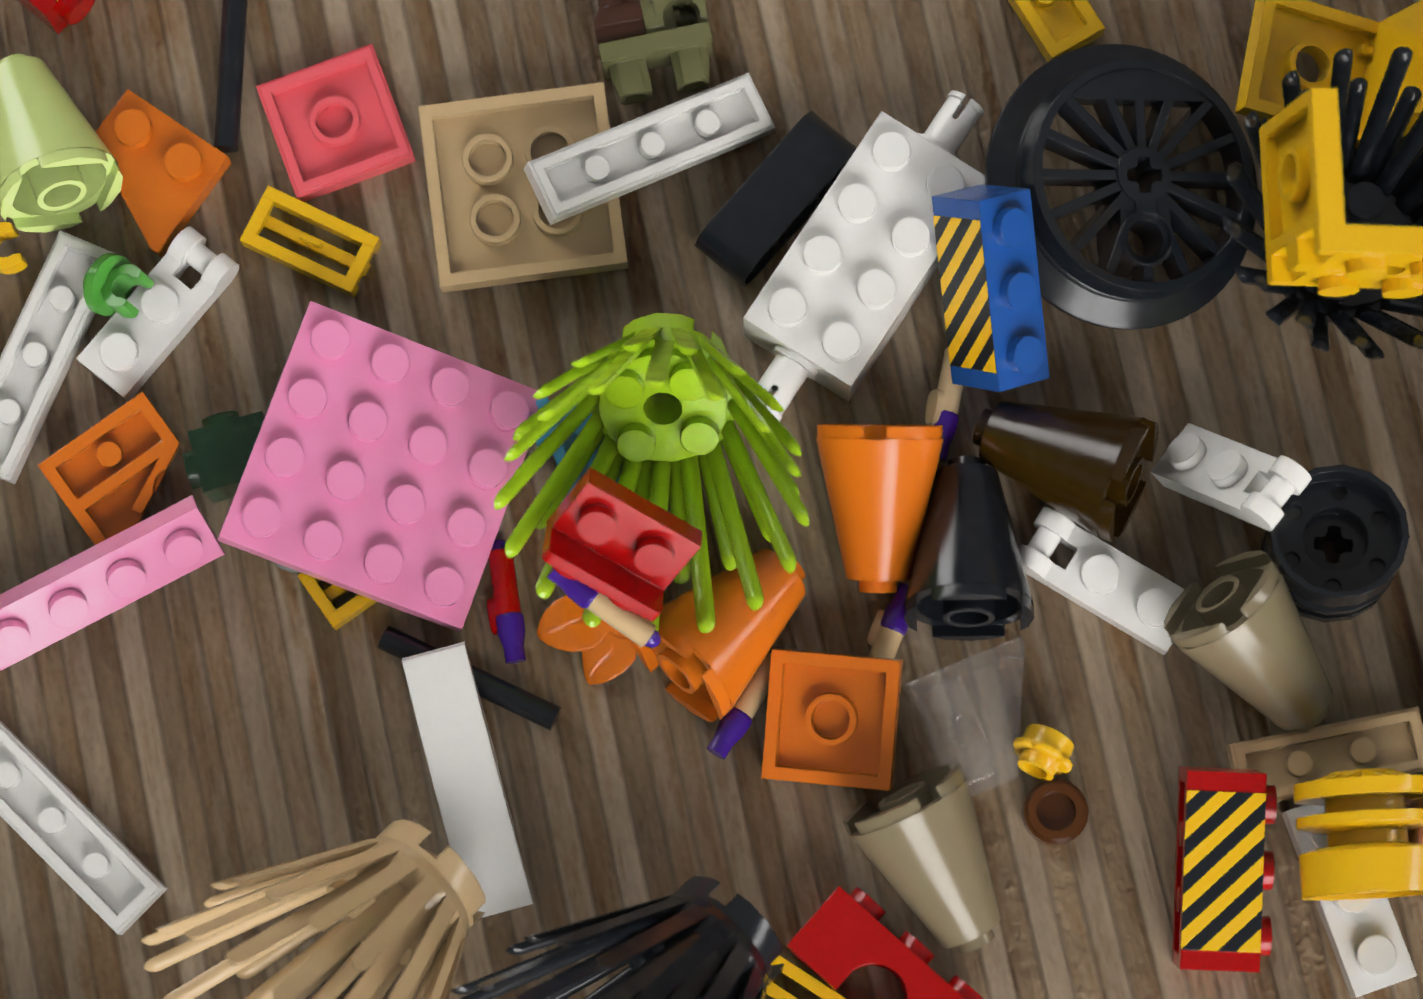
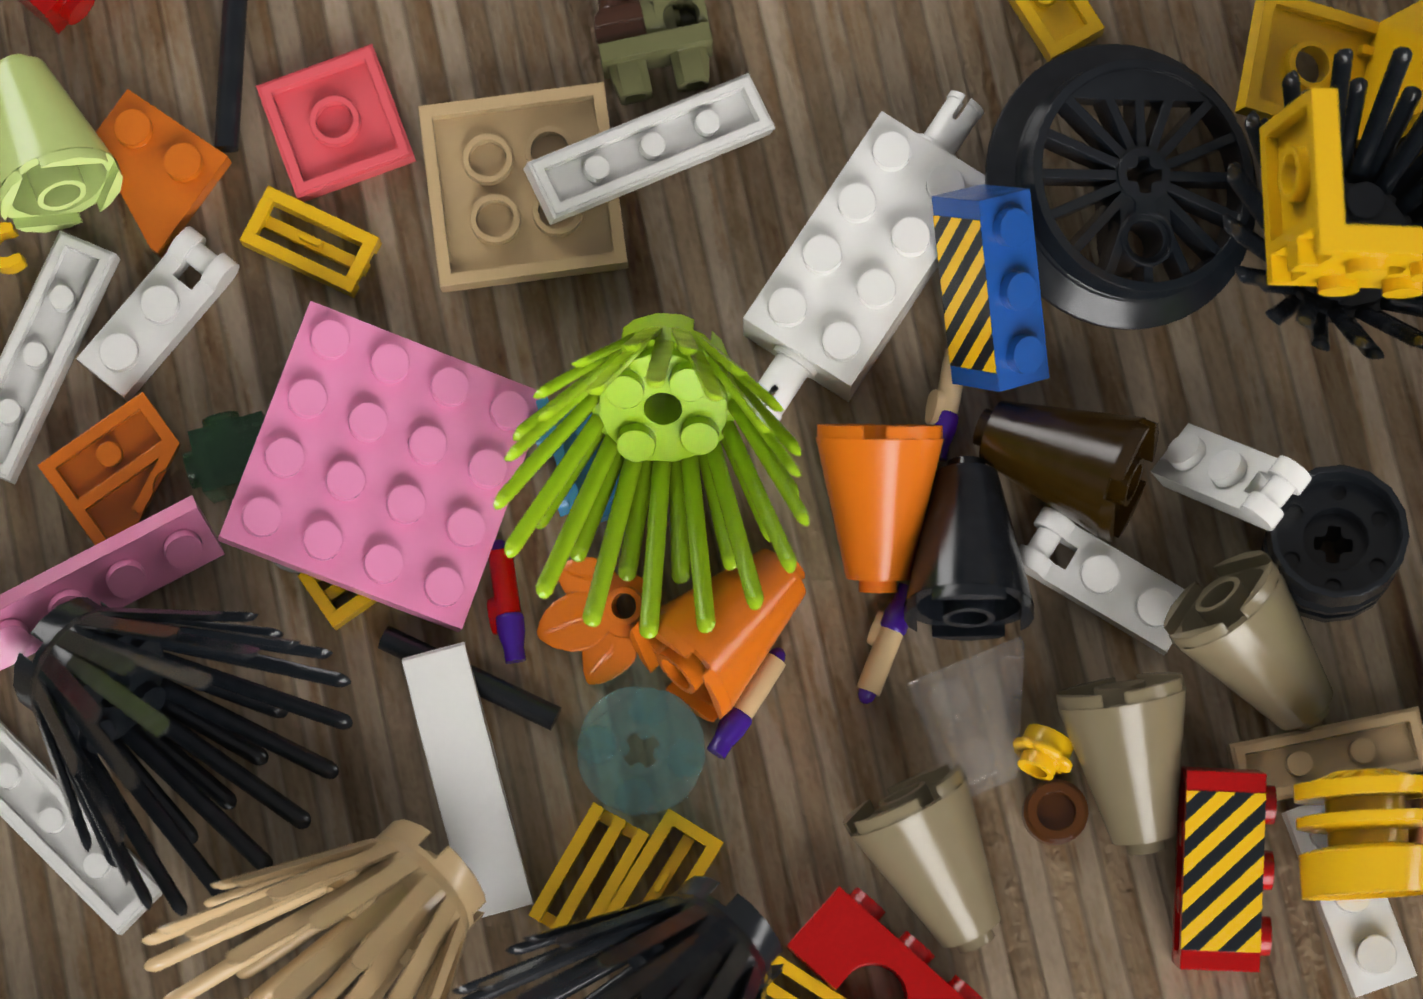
(109, 686): none -> black plant
(110, 284): bright green plate -> none
(615, 827): none -> yellow tile
(618, 544): red bracket -> none
(627, 623): tan piece -> none
(648, 714): none -> clear light blue plate
(691, 834): none -> yellow tile
(775, 199): black beam -> none
(832, 719): orange plate -> none
(1130, 753): none -> dark tan cone

